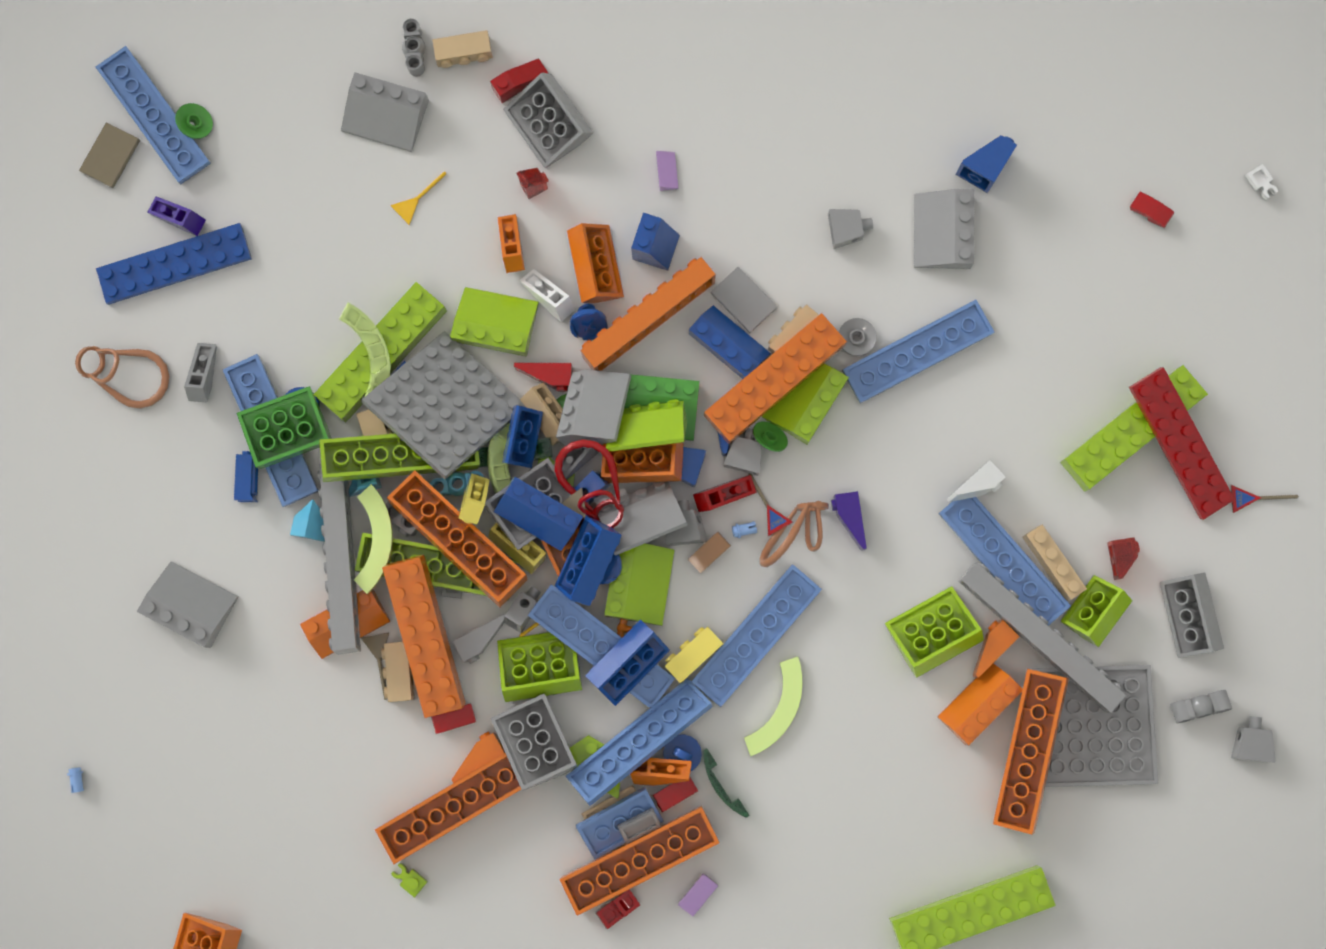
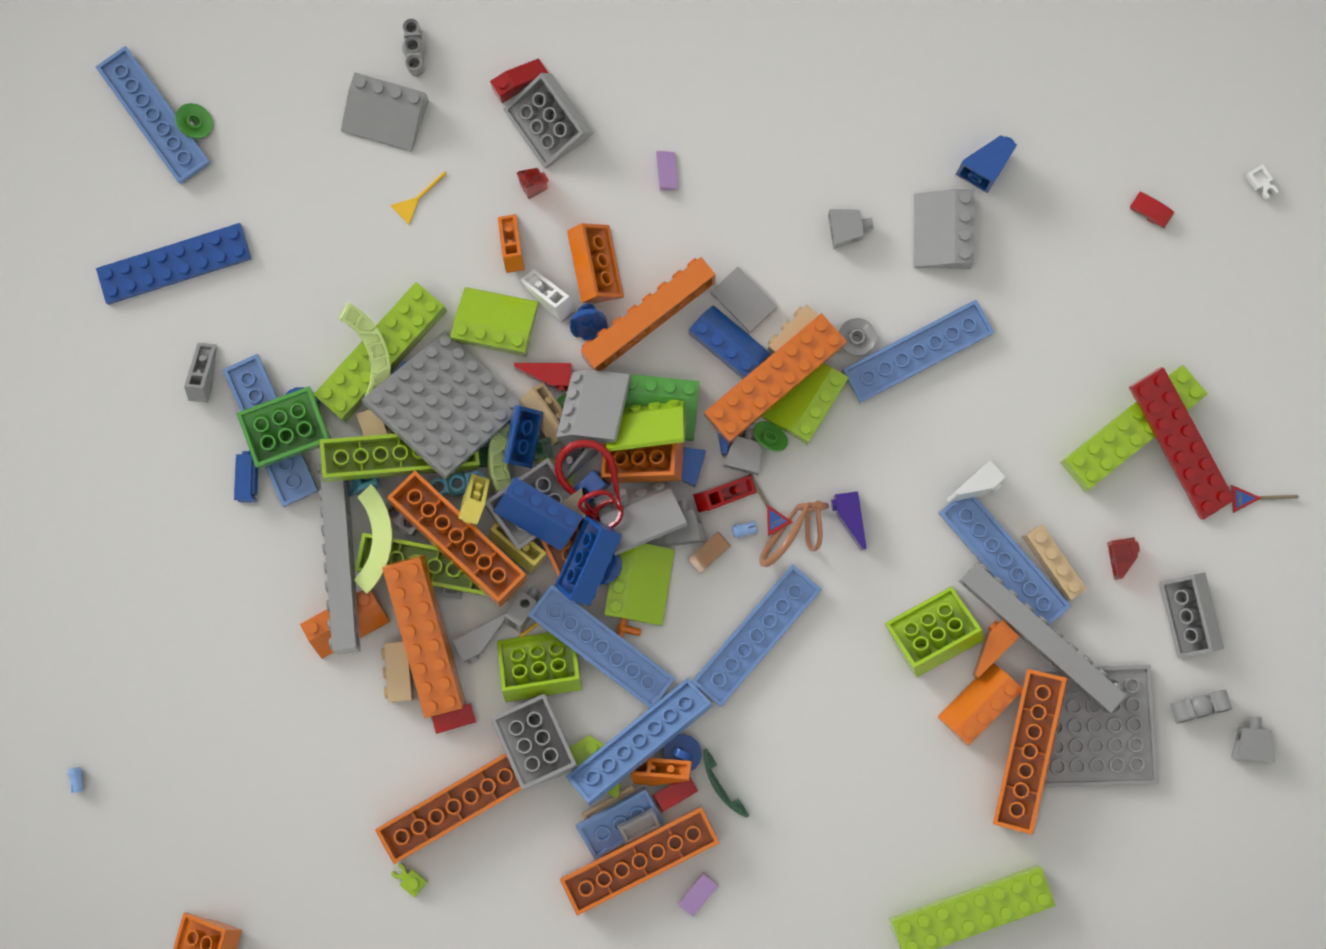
(109, 155): dark tan tile -> none
(130, 352): nougat animal -> none
(177, 215): dark purple slope -> none
(188, 604): light grey slope -> none
(308, 523): medium azure slope -> none
(375, 644): dark tan piece -> none
(462, 49): tan brick -> none
(482, 753): orange slope -> none
(617, 909): red slope -> none
(627, 662): blue slope -> none
(654, 242): blue slope -> none
(693, 654): light yellow brick -> none
(785, 710): yellowish green tile -> none
(1096, 610): lime slope -> none

